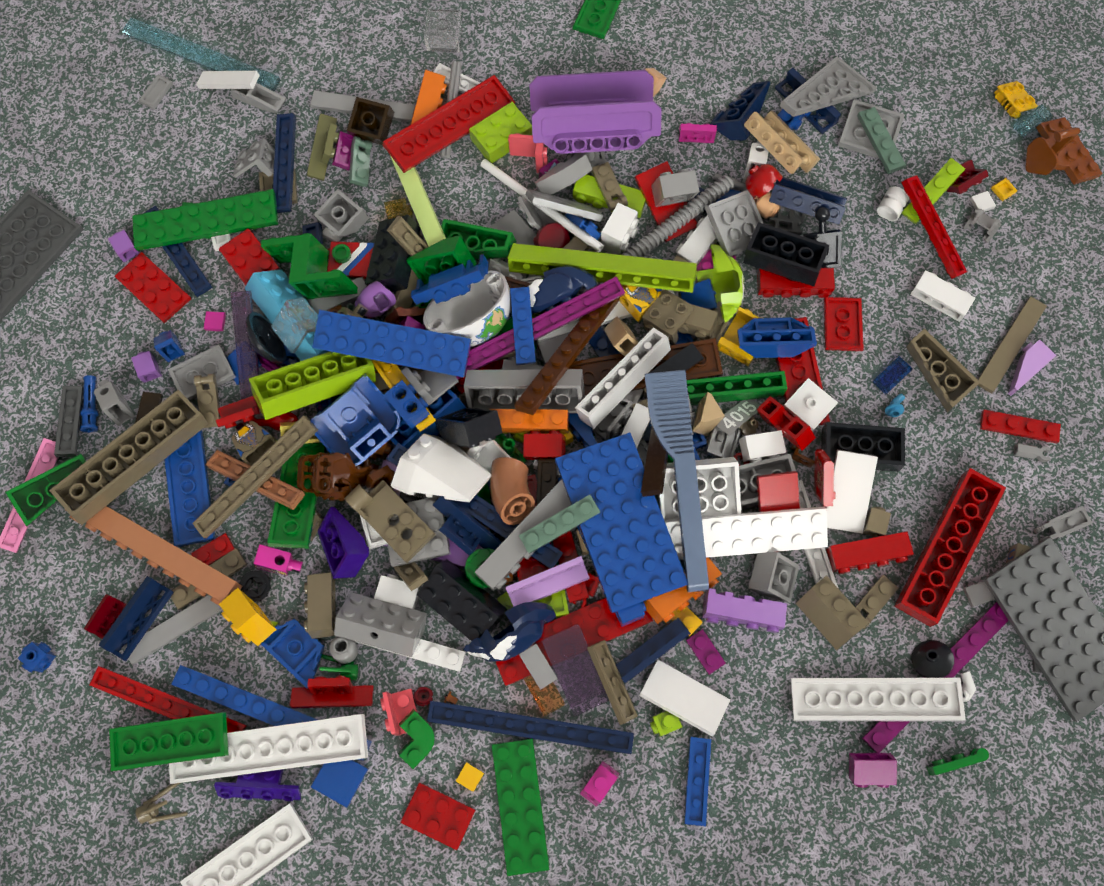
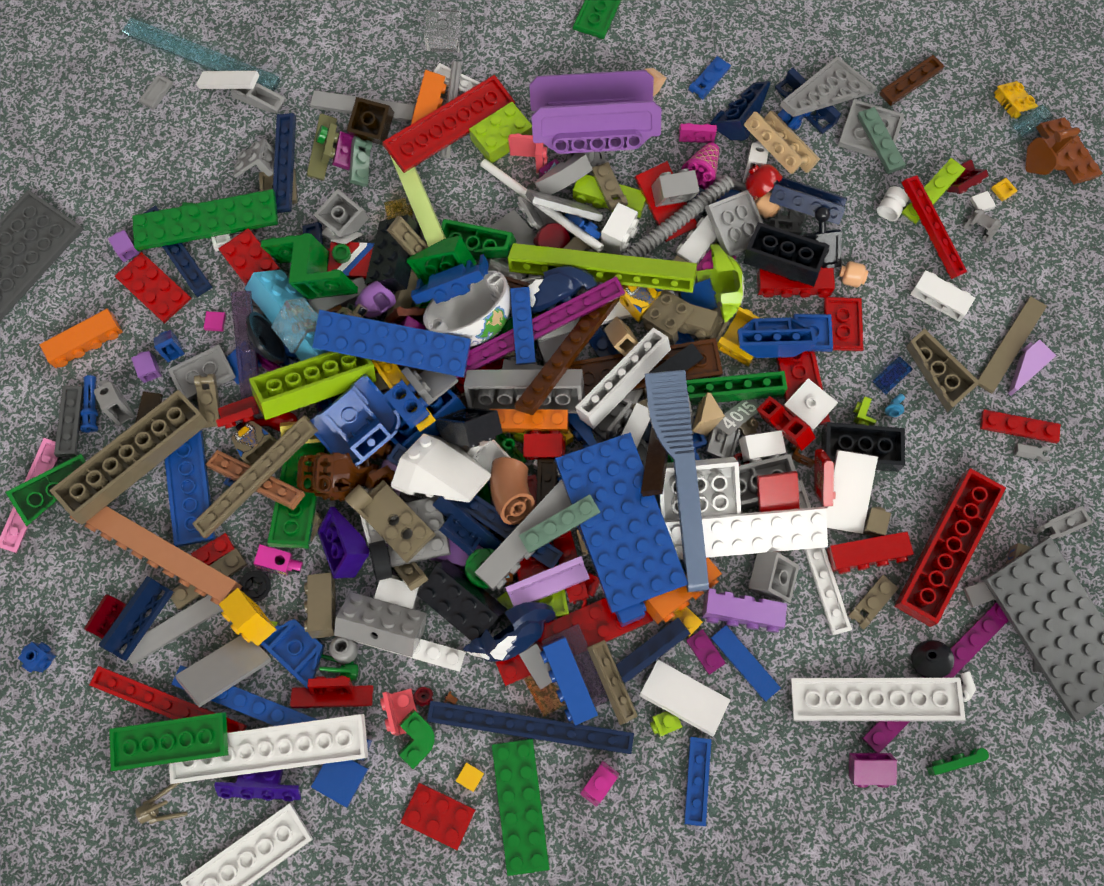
(81, 338): none -> orange brick
(222, 670): none -> light grey tile
(322, 134): none -> green tile
(346, 239): none -> white sticker
(380, 560): none -> black tyre
(569, 680): none -> blue brick
(704, 164): none -> dark pink cone
(709, 77): none -> blue plate
(745, 663): none -> blue tile
(823, 330): none -> blue tile
(831, 613): dark tan slope -> none
(853, 274): none -> light nougat head
(861, 410): none -> lime bracket
(911, 80): none -> reddish brown plate

